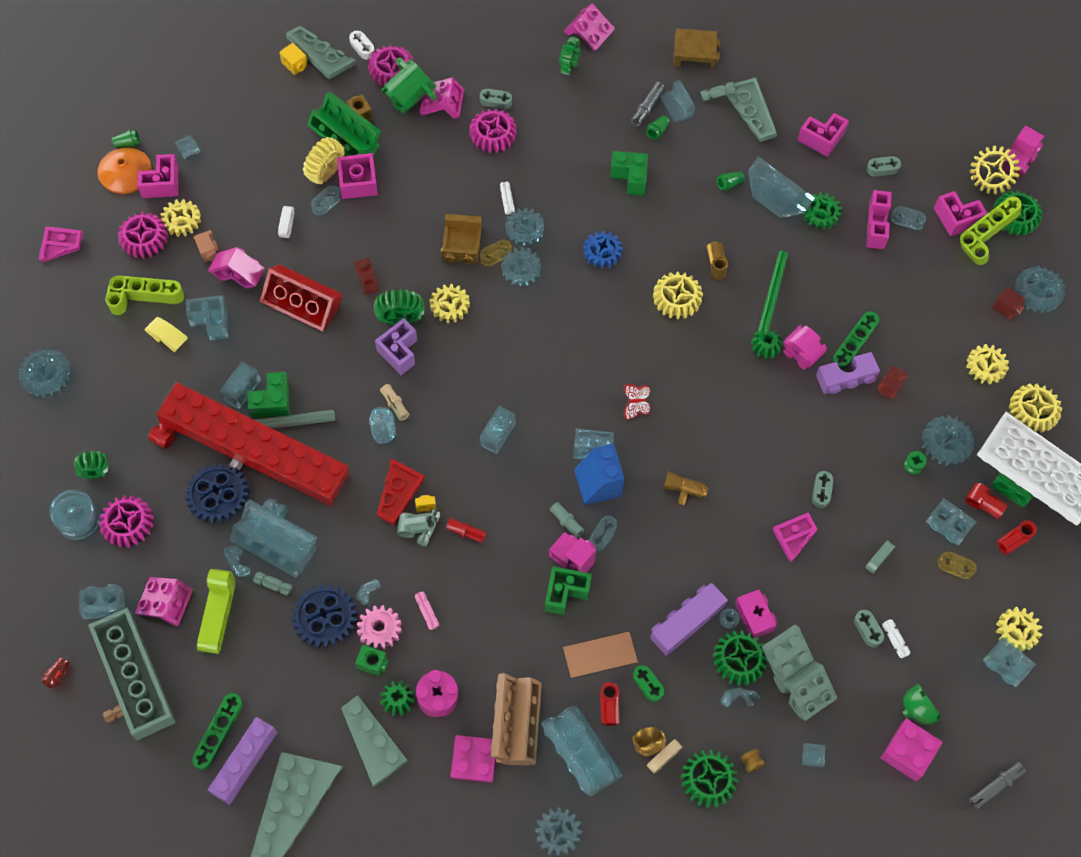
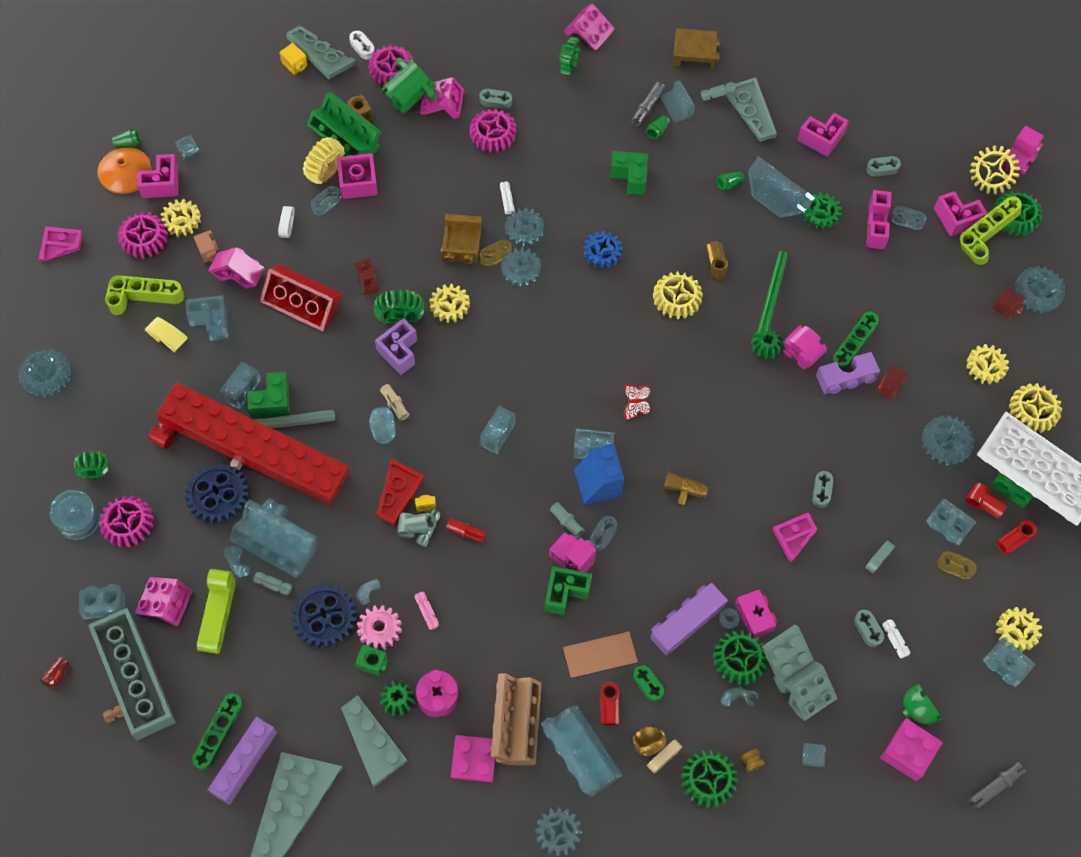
(912, 466): green wheel -> none

